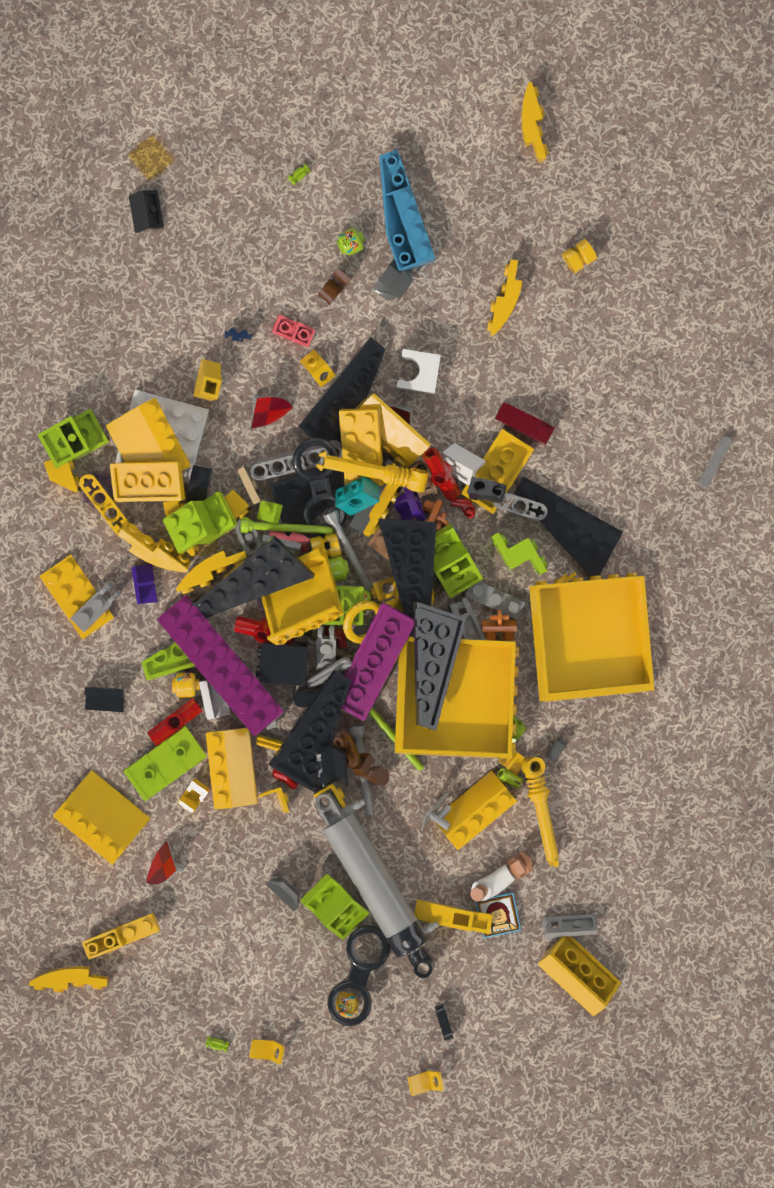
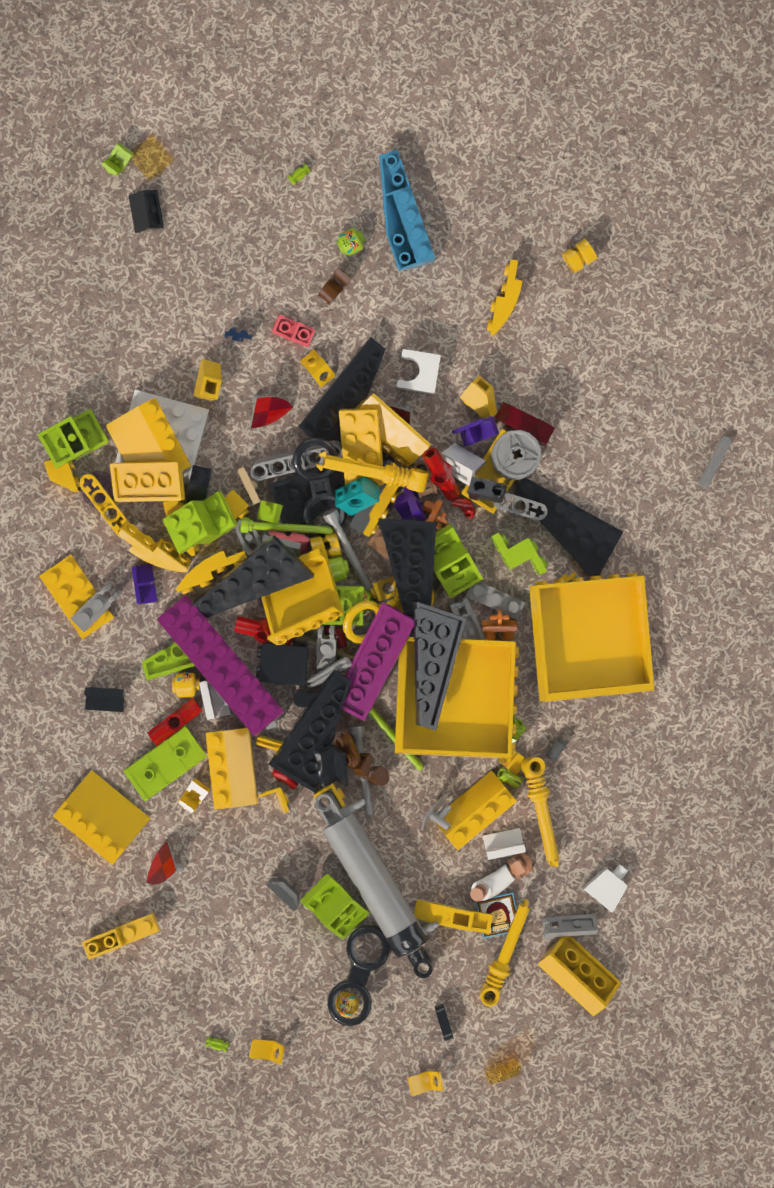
(60, 979): yellow slope -> none
(118, 160): none -> lime bracket
(393, 282): dark grey slope -> none
(477, 431): none -> dark purple panel
(480, 397): none -> yellow slope
(500, 968): none -> yellow piece
(503, 1070): none -> clear yellow leg
(504, 843): none -> white panel
(528, 450): none -> light grey piece
(530, 115): yellow slope -> none
(607, 887): none -> white torso

